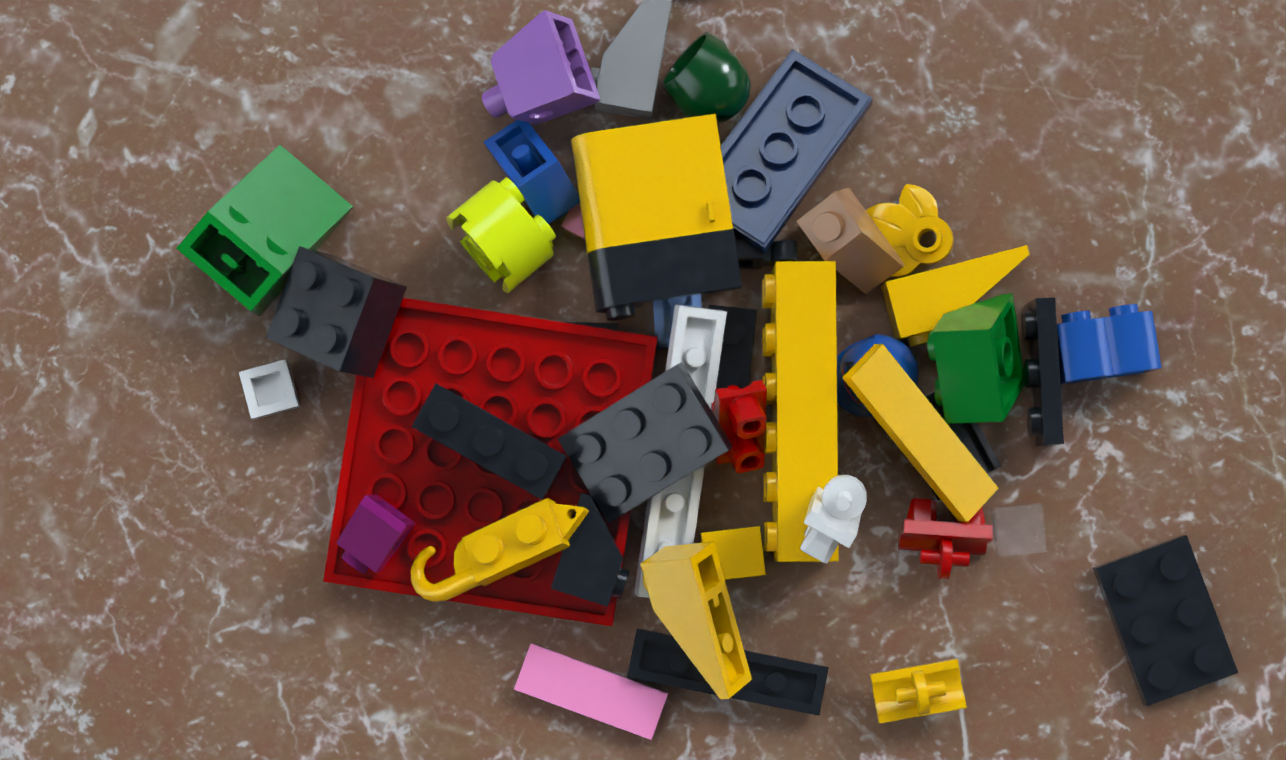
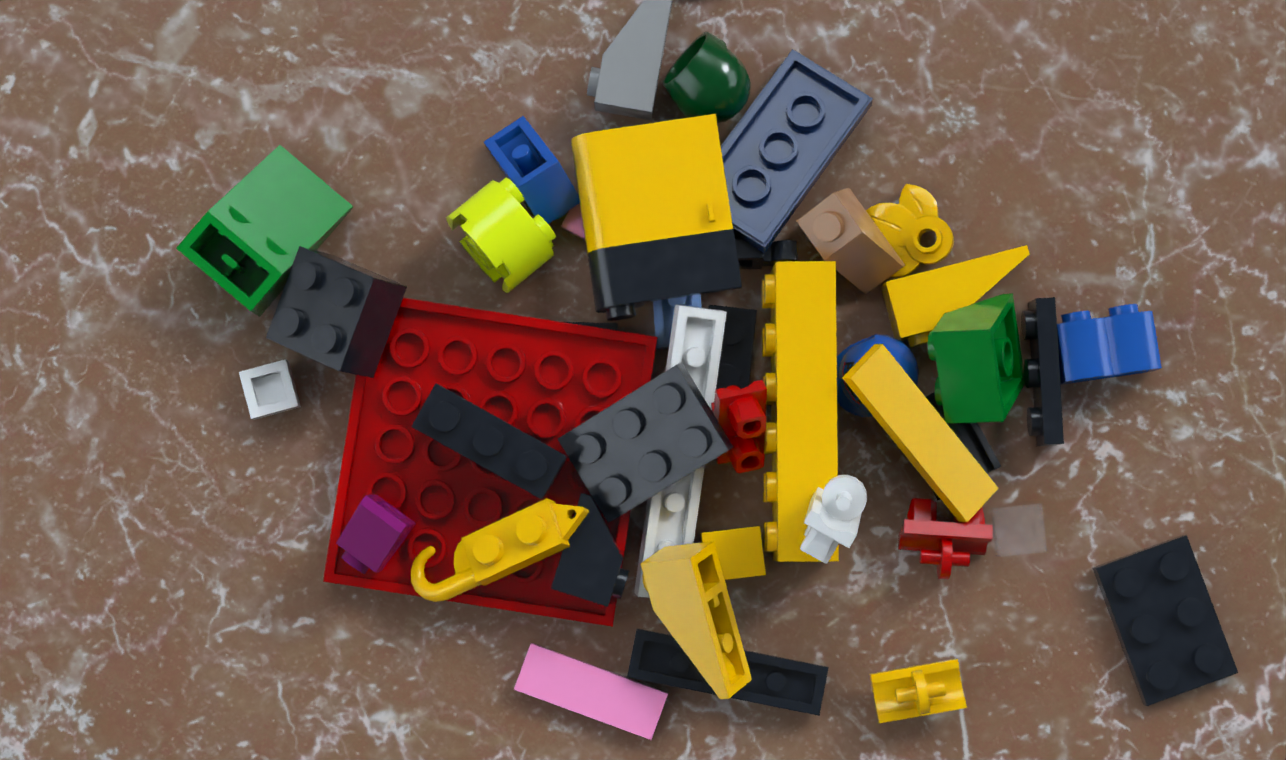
(541, 72): medium lavender torso -> none

